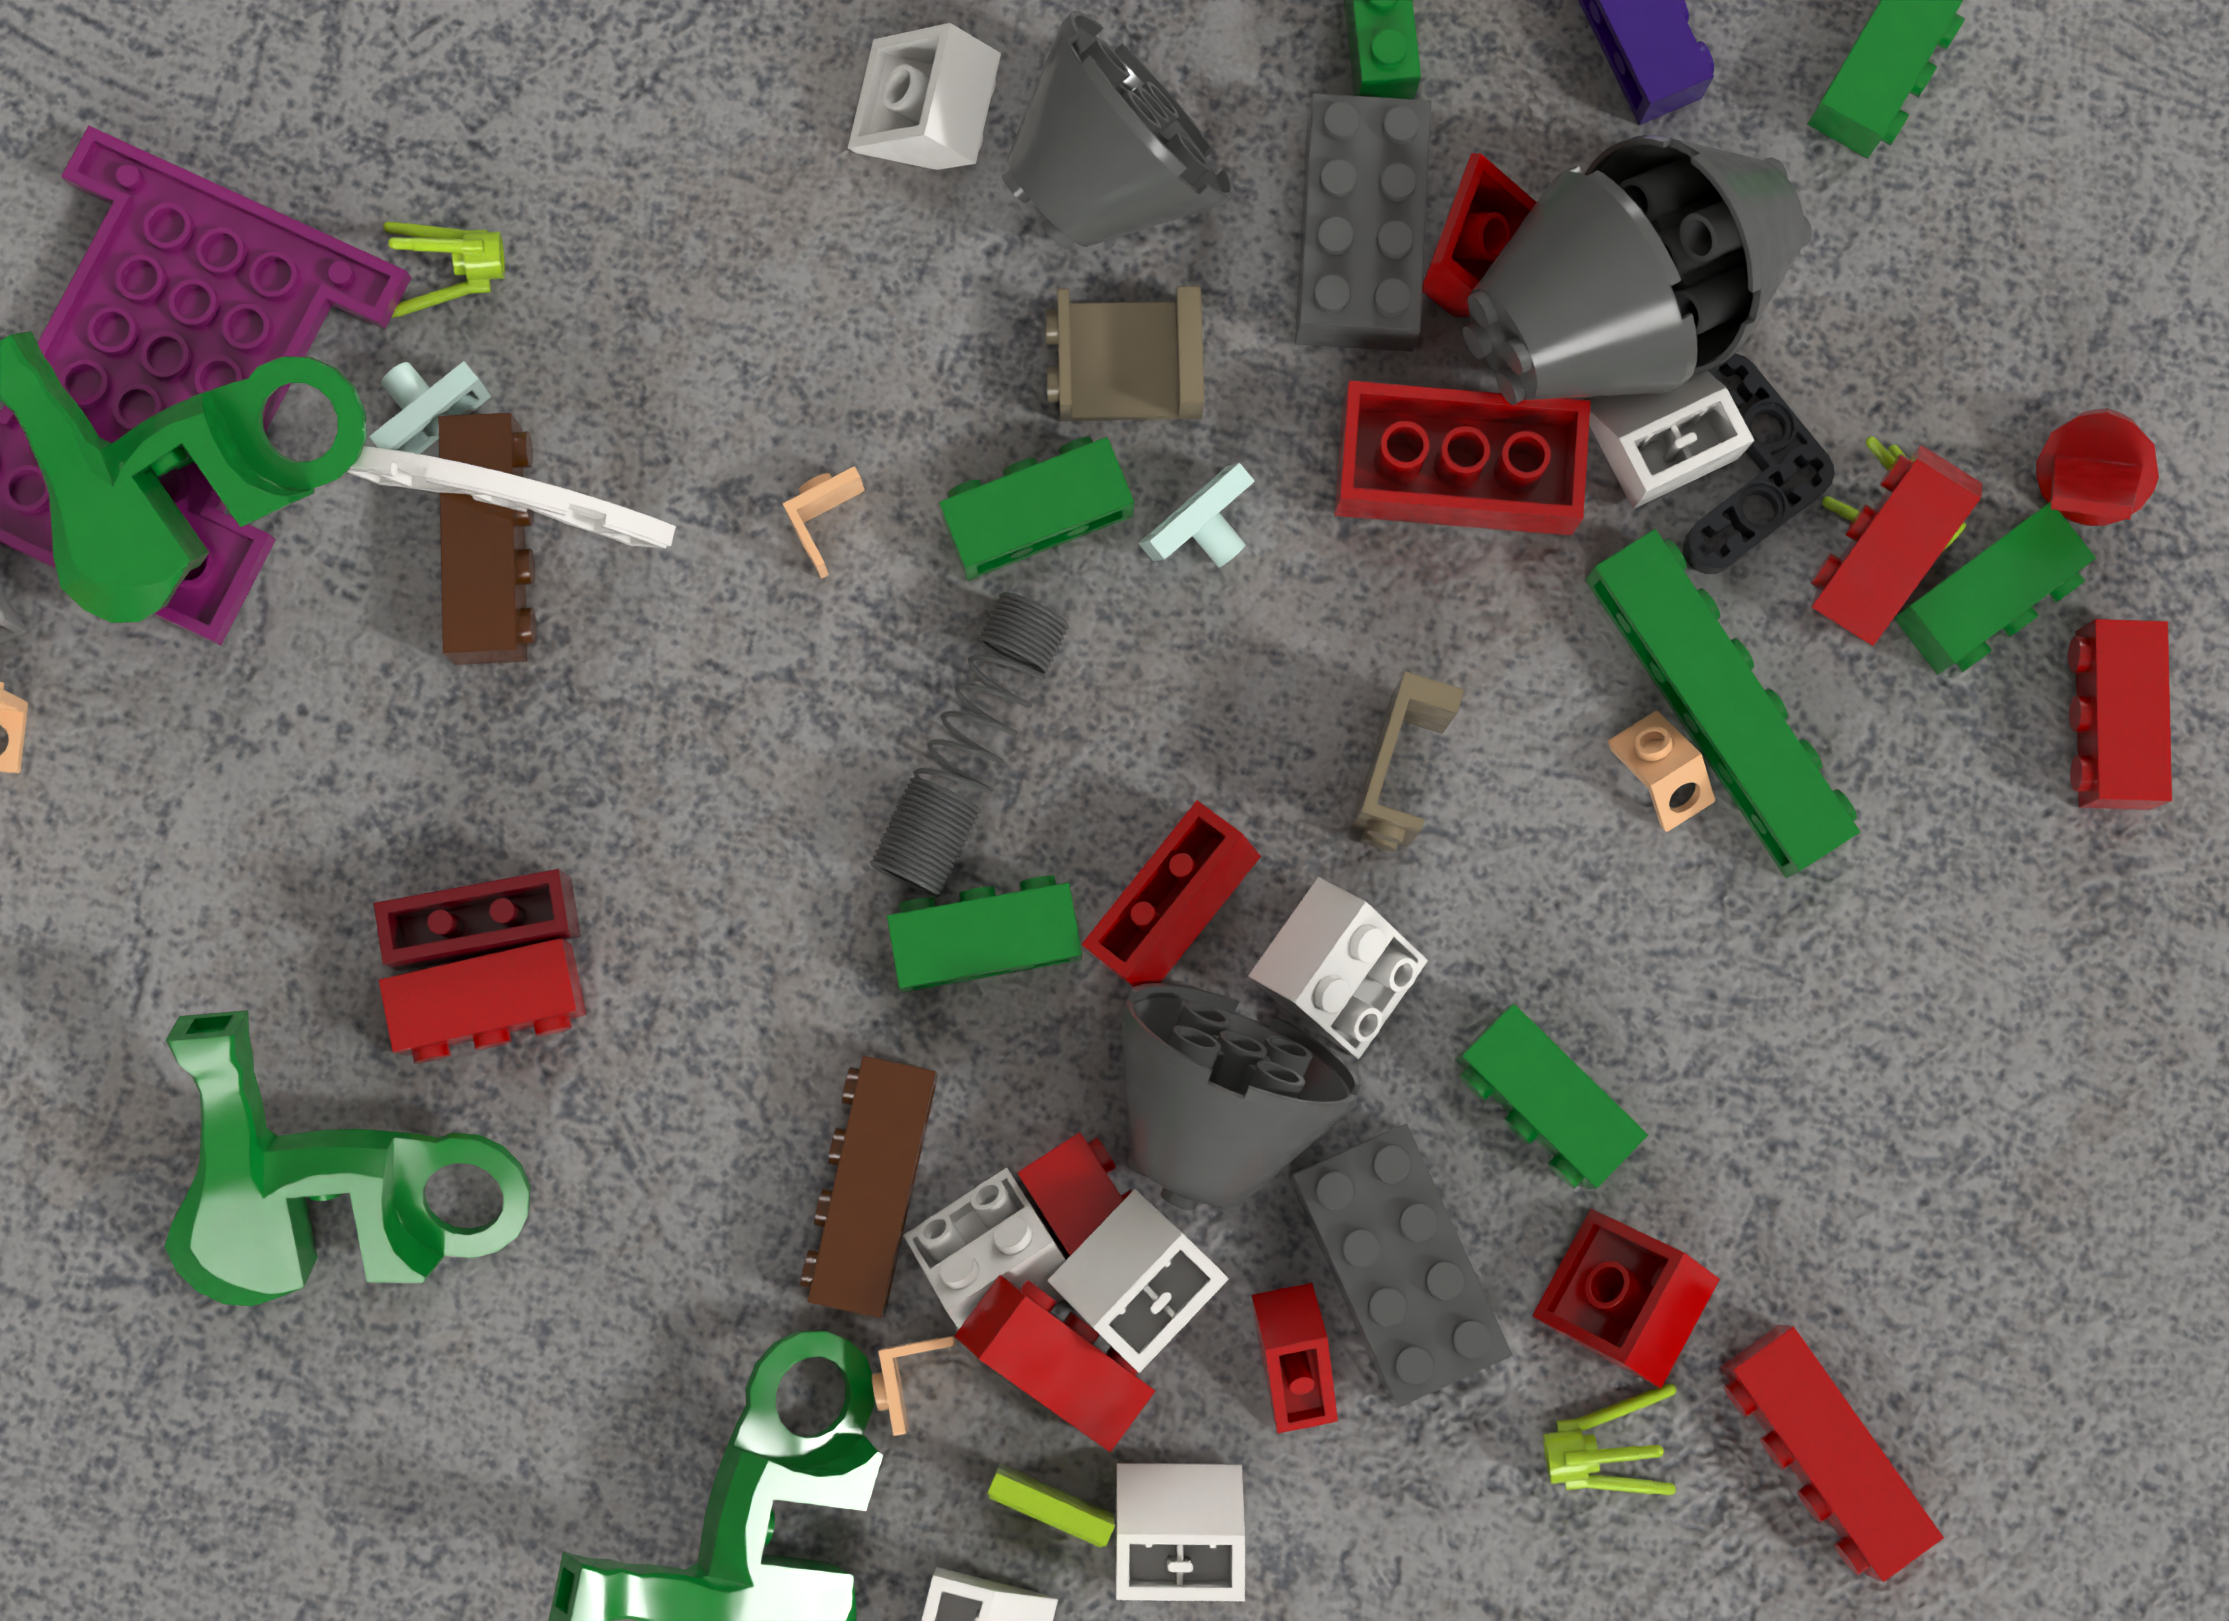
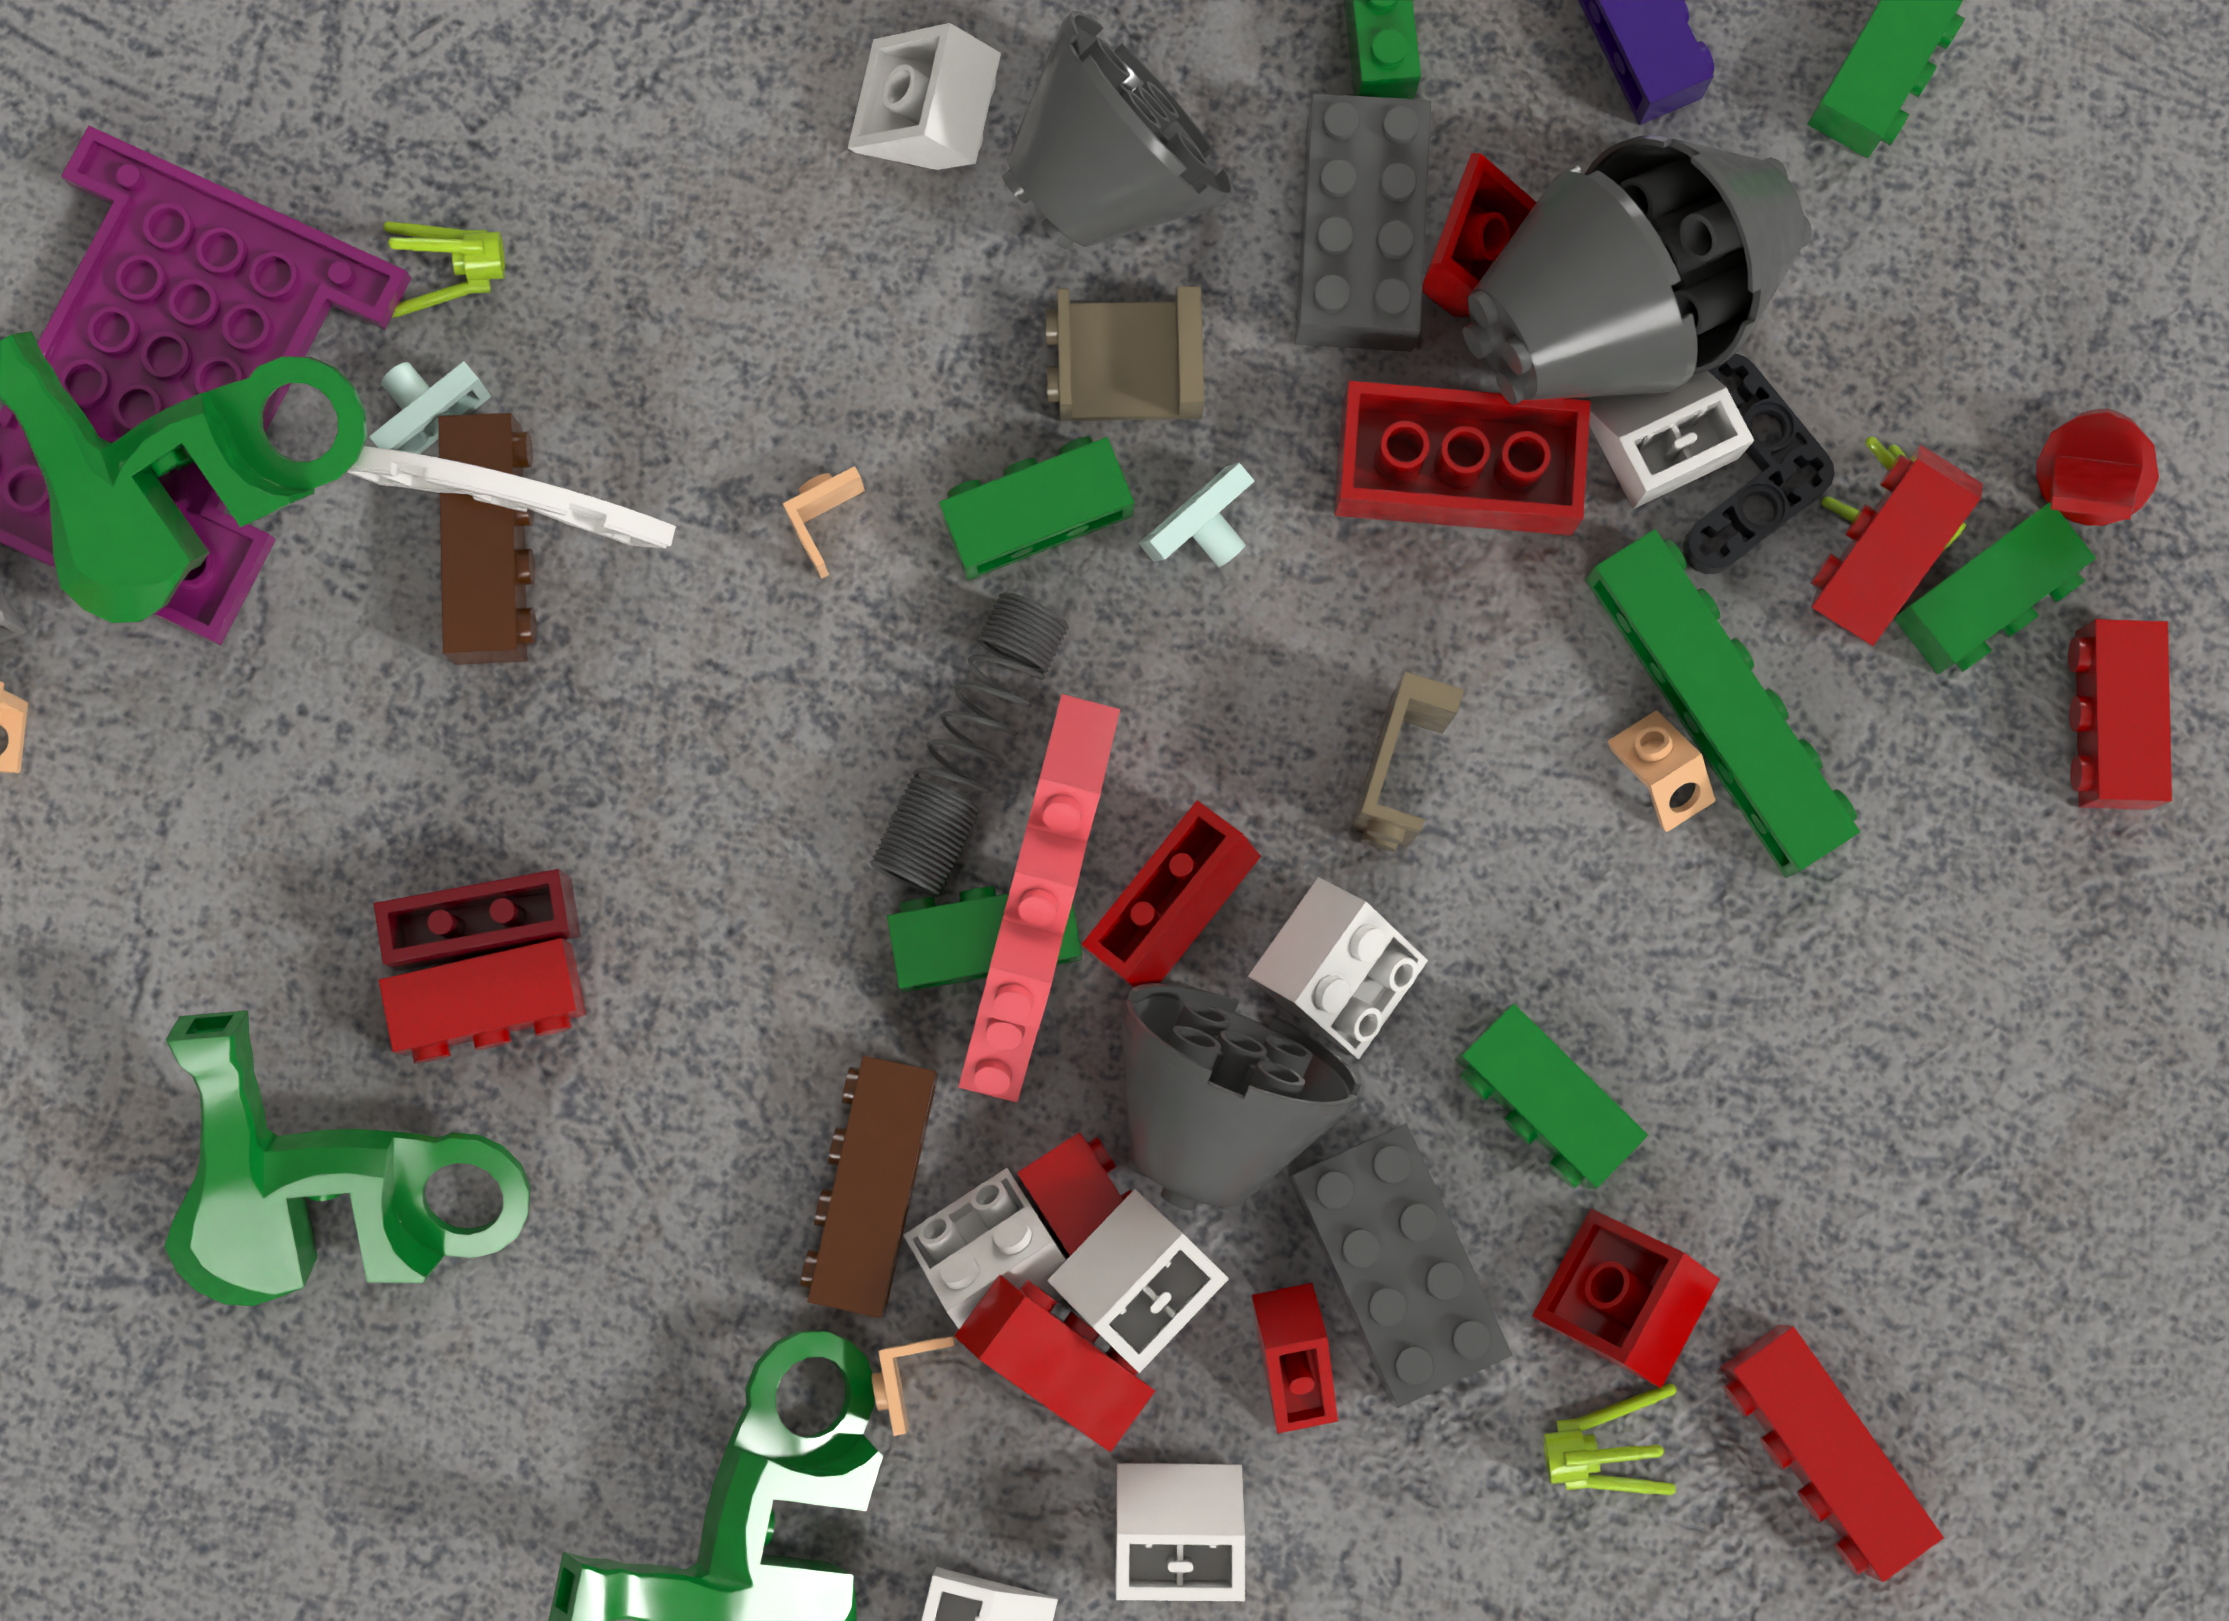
(1040, 898): none -> coral arch
(1051, 1506): lime tile -> none

